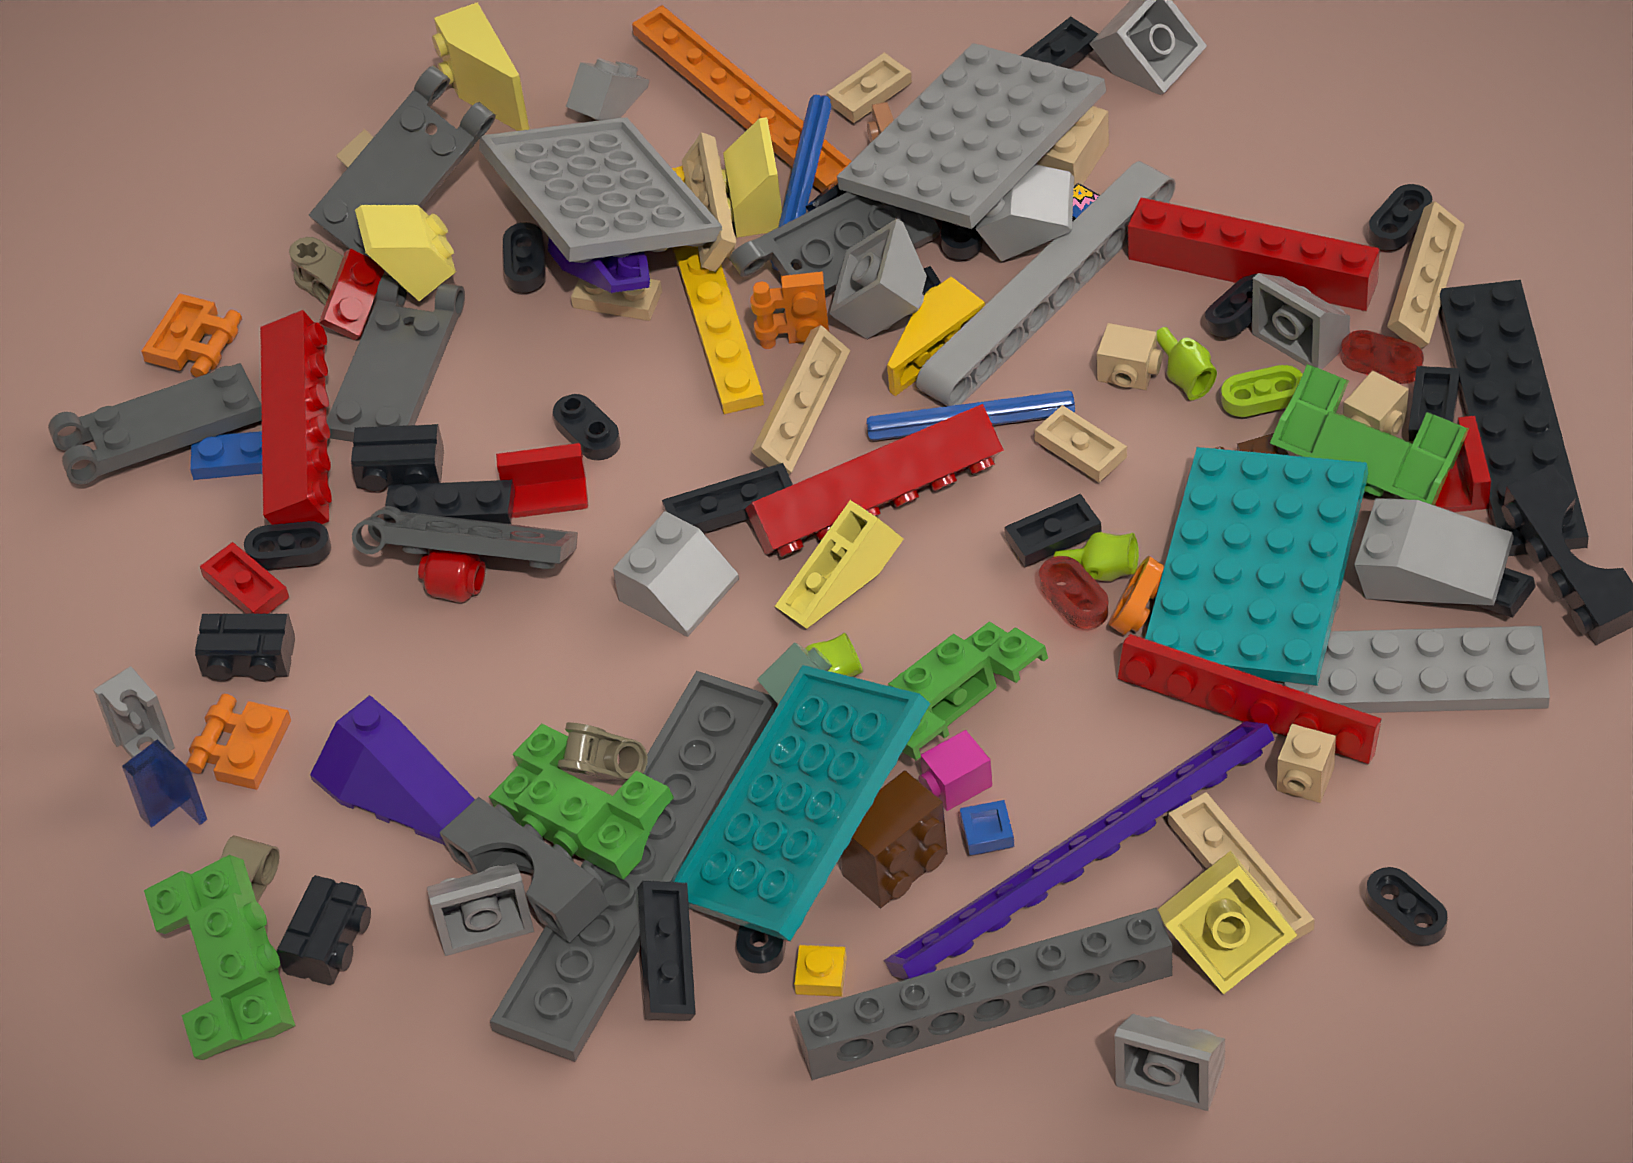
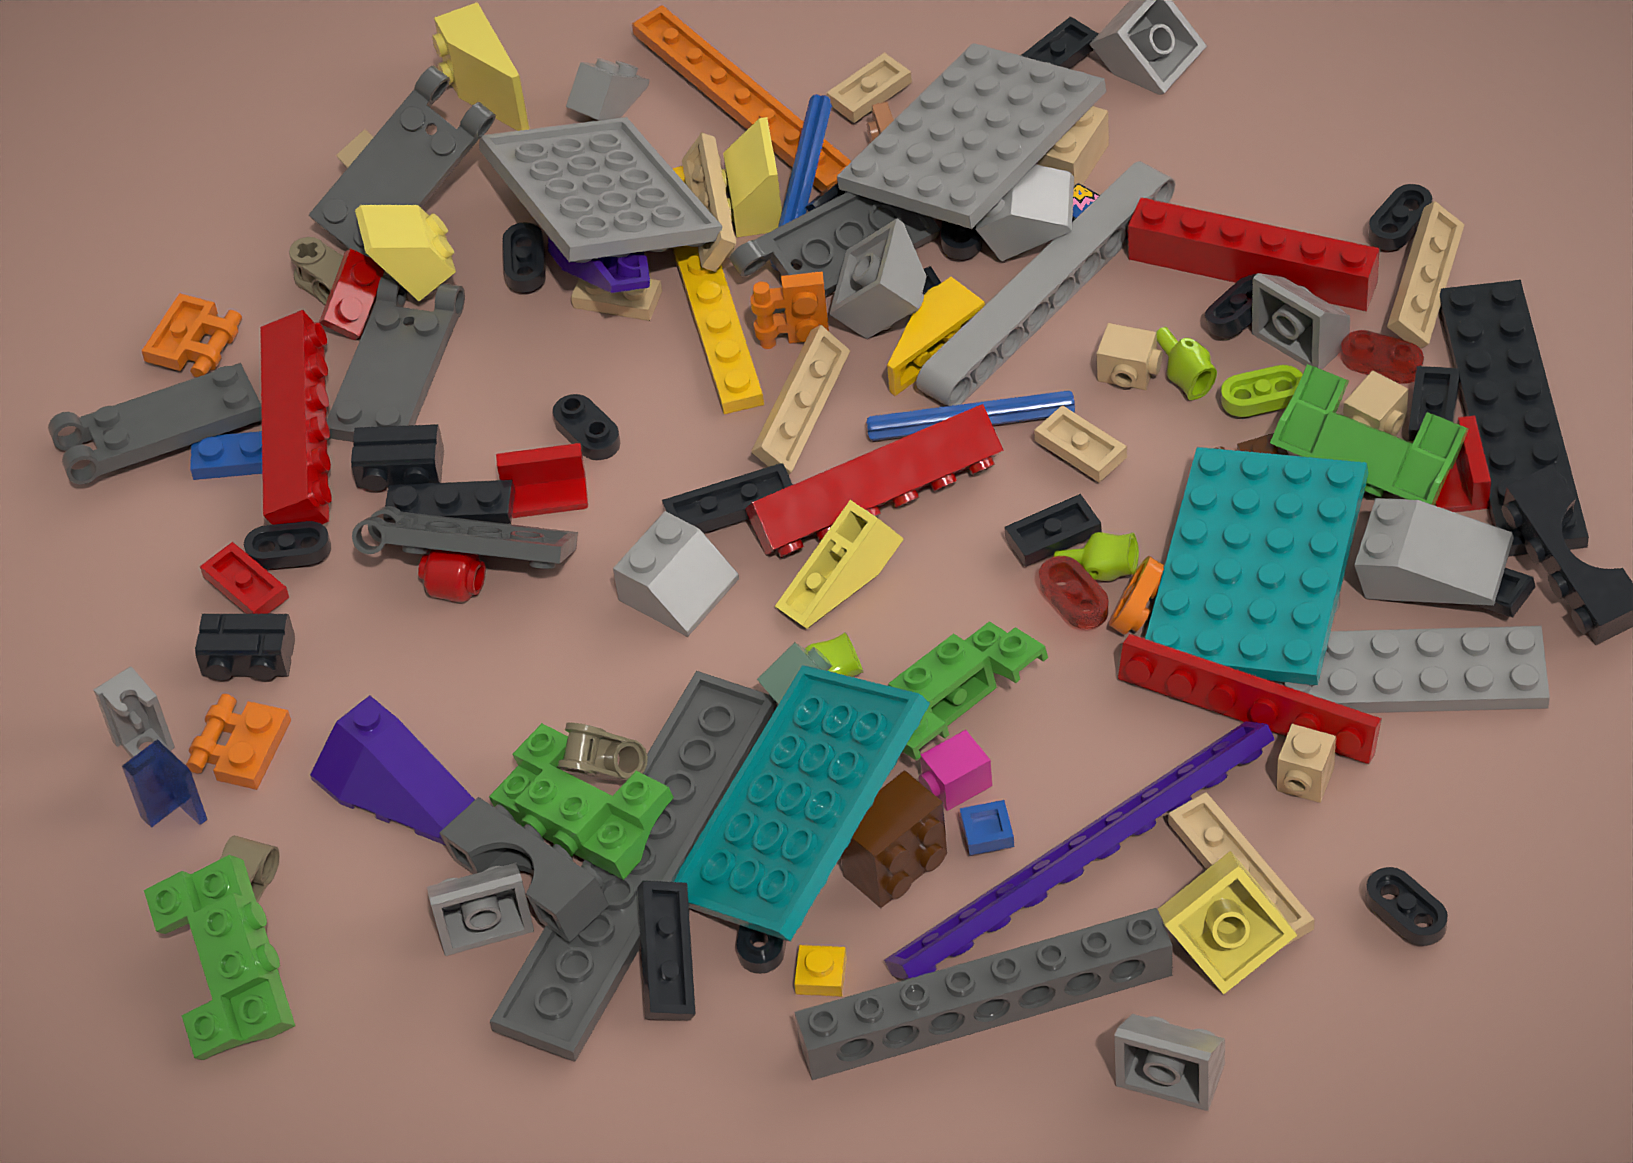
(323, 930): black brick -> none

